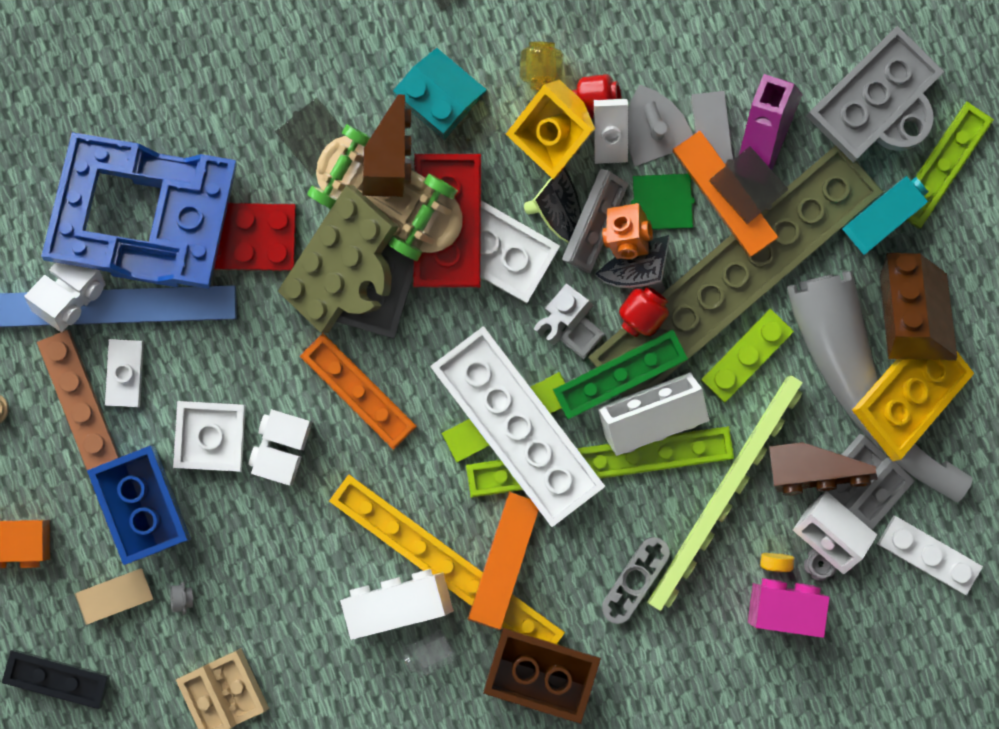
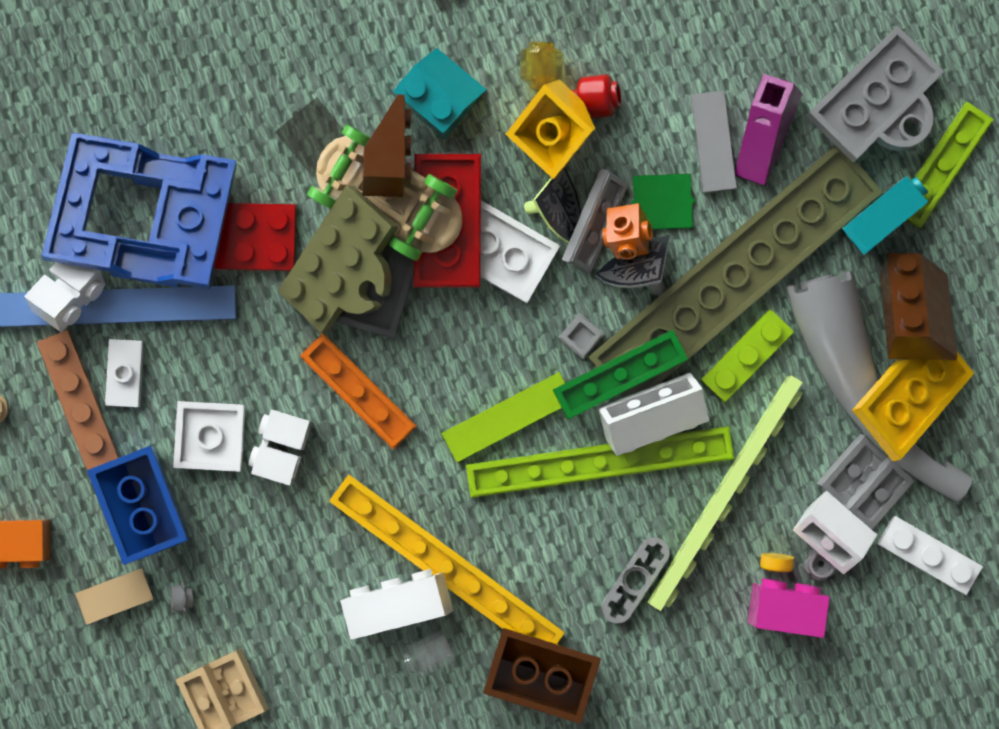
(55, 679): black plate -> none
(503, 562): orange tile -> none
(517, 426): white plate -> none
(566, 310): plate -> none
(611, 131): white plate -> none
(644, 311): red head -> none
(654, 126): light grey shield -> none
(702, 164): orange tile -> none
(748, 185): clear smoke piece -> none
(807, 466): reddish brown slope -> none

